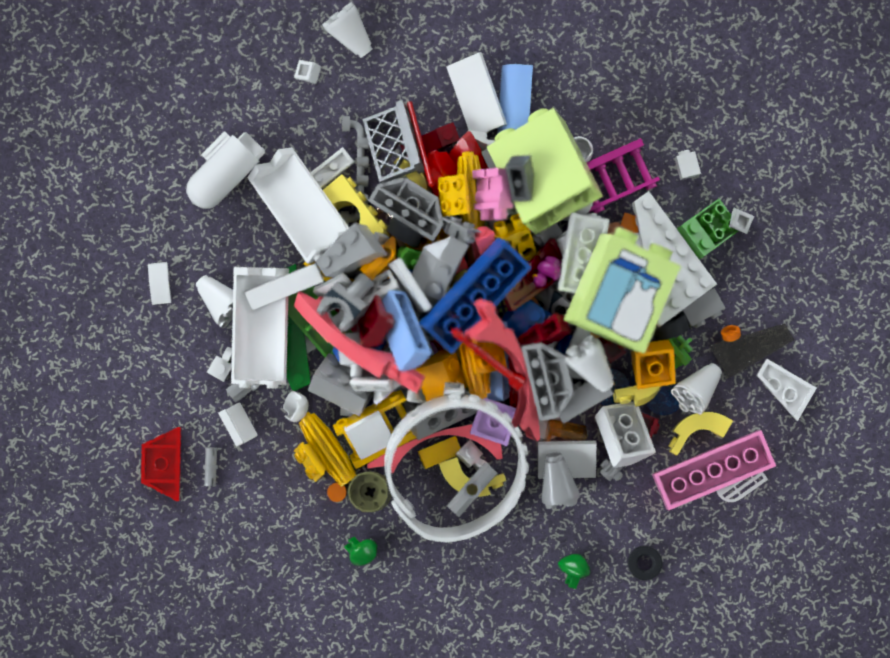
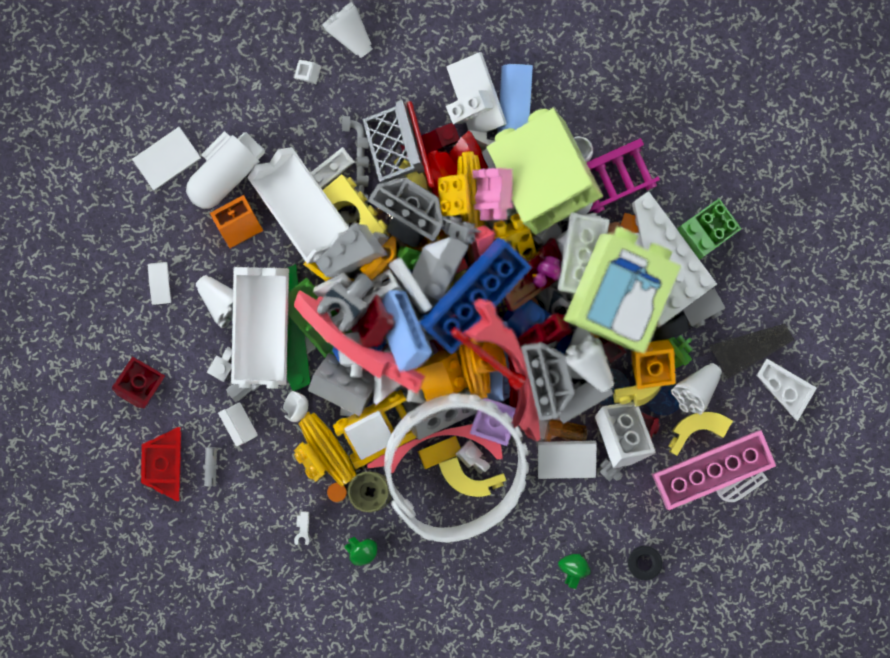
(138, 383): none -> dark red slope
(166, 158): none -> white tile
(236, 221): none -> orange slope
(284, 286): white tile -> none
(303, 523): none -> white plate
(372, 384): white slope -> none
(453, 388): white slope -> none
(469, 107): none -> white brick
(481, 480): light grey piece -> none
(520, 177): dark grey slope -> none
(558, 483): light grey cone -> none
(687, 164): white brick -> none
(730, 333): orange tile -> none
(741, 220): white slope -> none

